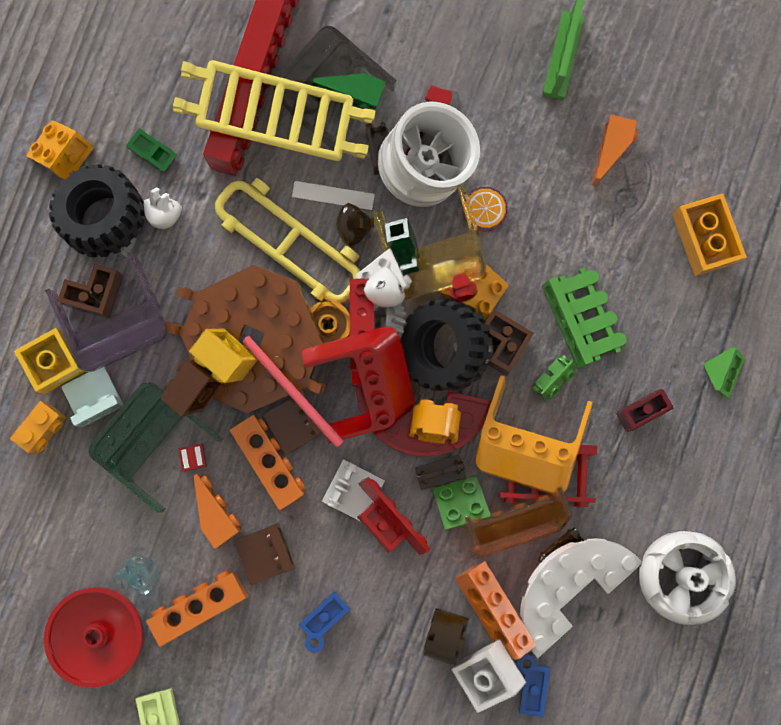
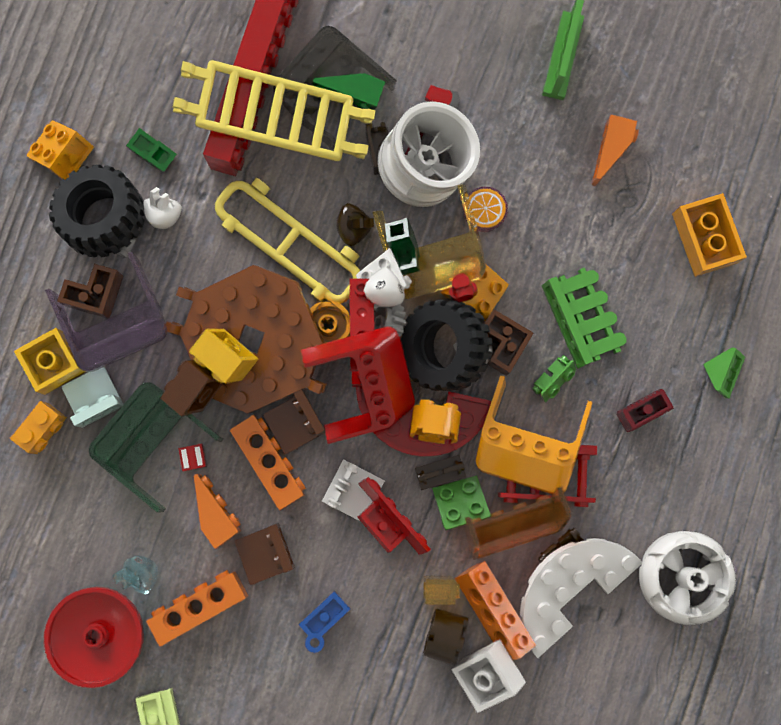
(292, 391): coral piece -> none
(332, 195): white sticker -> none
(440, 590): none -> clear yellow brick
(535, 689): blue hinge -> none

